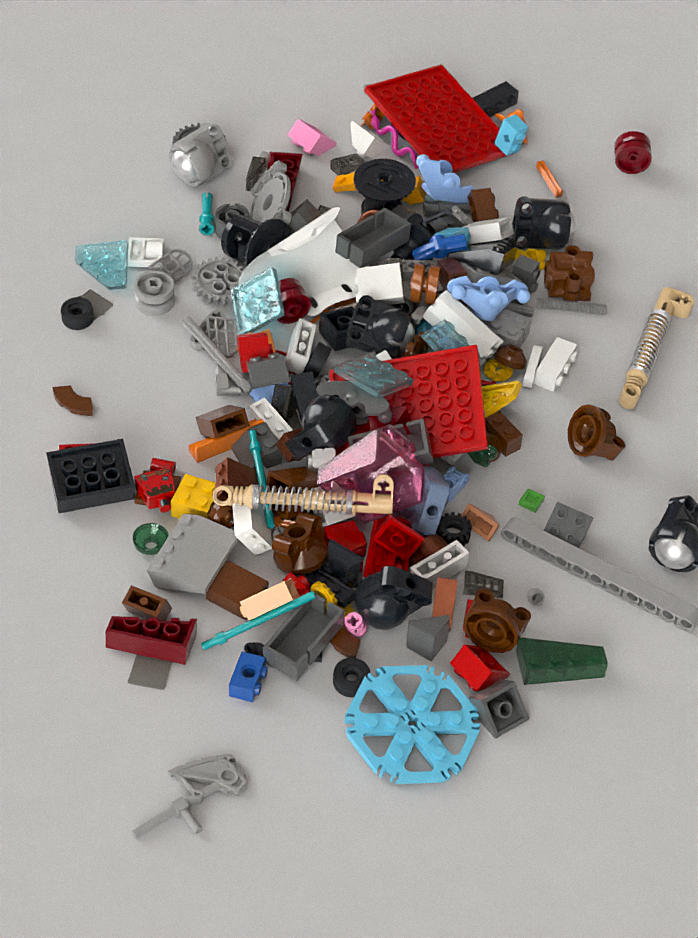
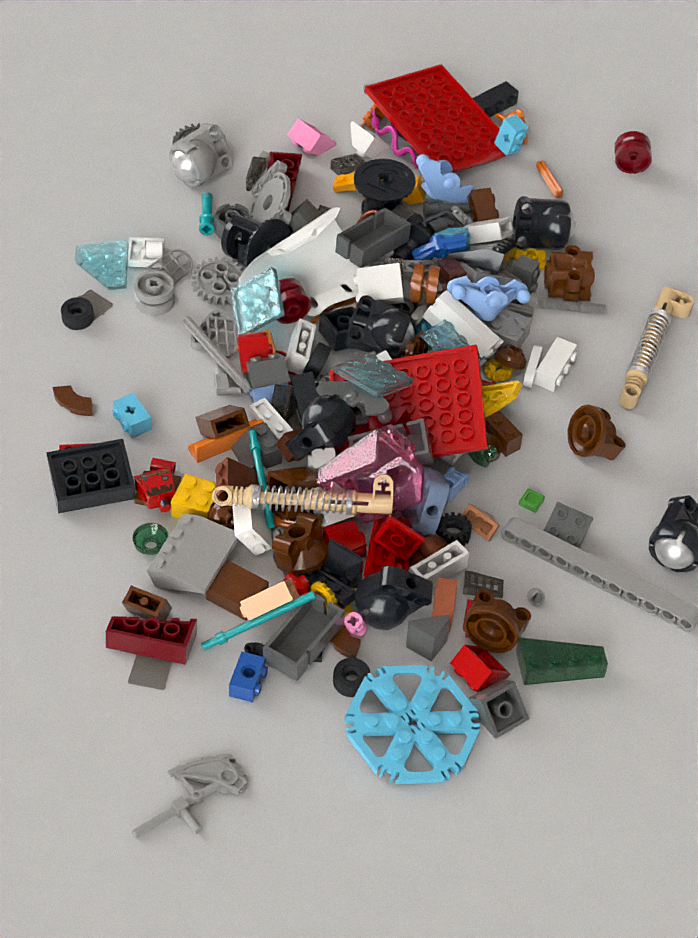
(132, 415): none -> medium azure brick

